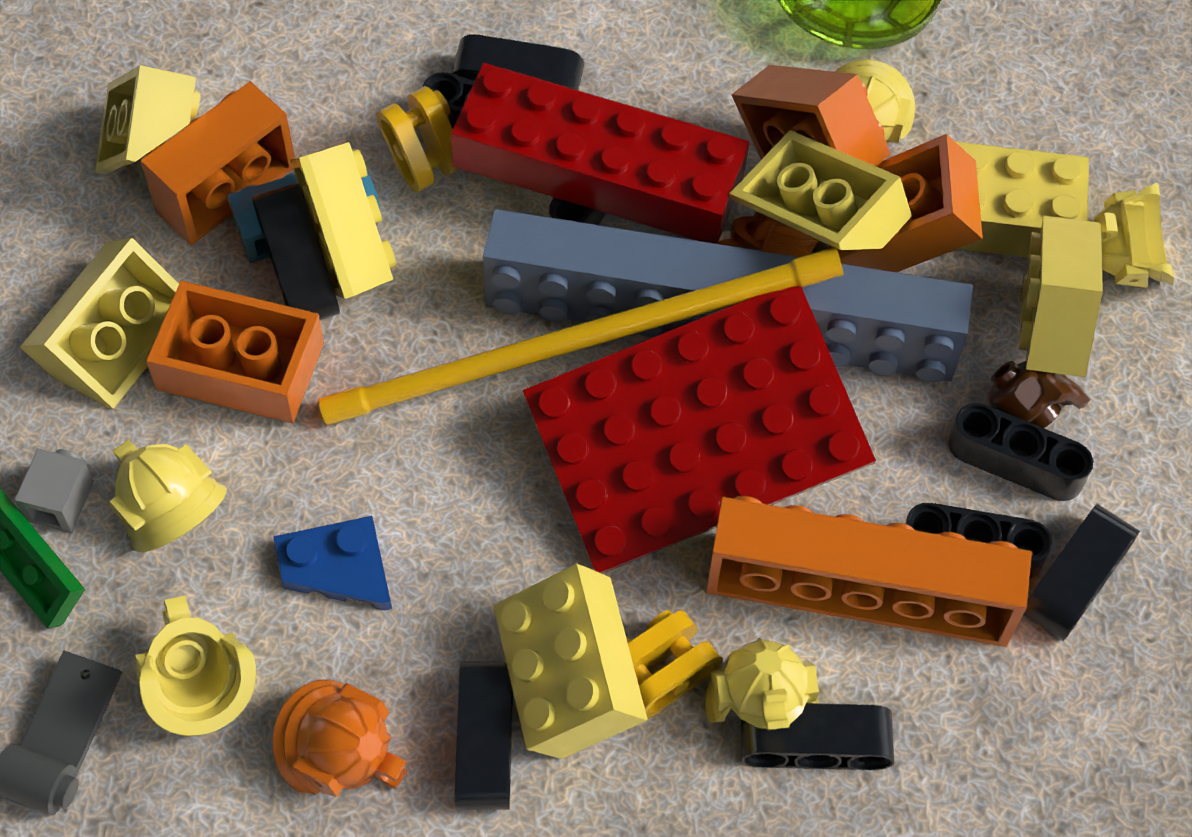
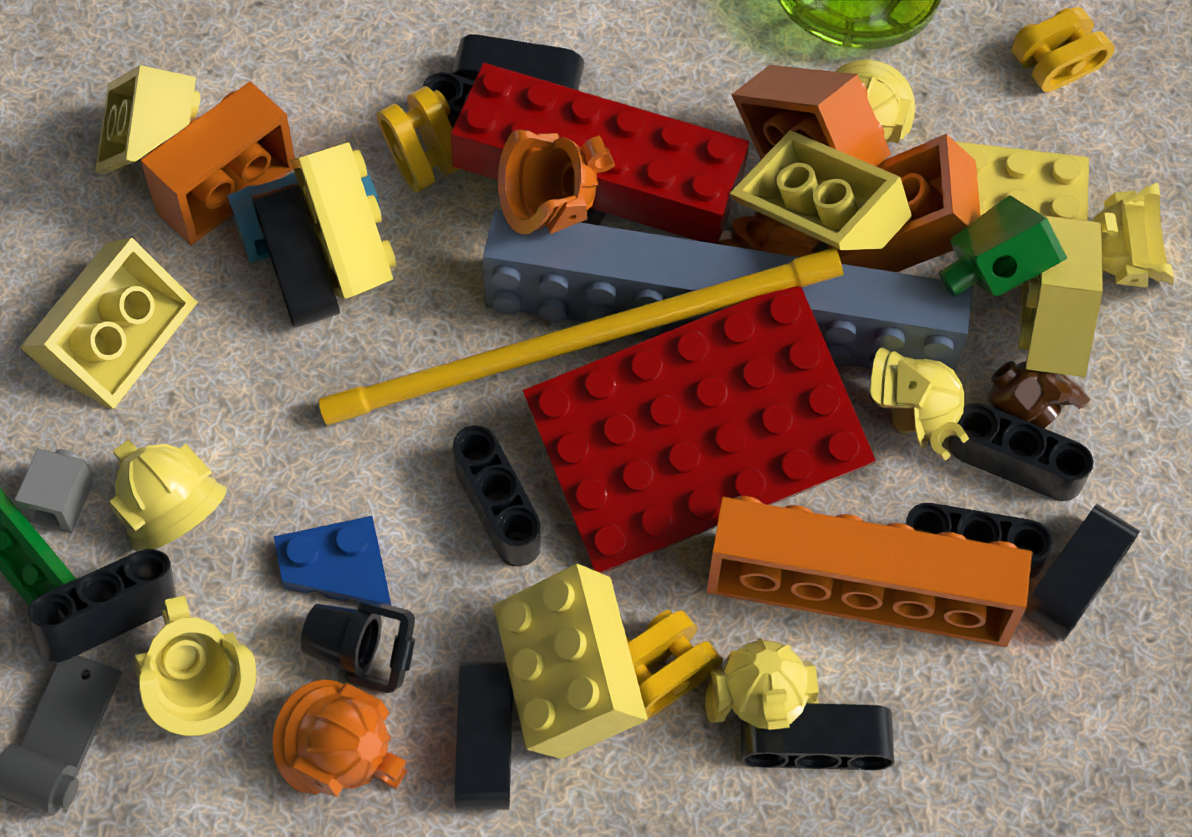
(101, 605): none -> black beam
(236, 351): orange brick -> none
(351, 638): none -> black piece
(492, 475): none -> black beam
(548, 180): none -> orange helmet
(923, 397): none -> light yellow helmet
(1002, 249): none -> green torso
(1062, 48): none -> yellow brick

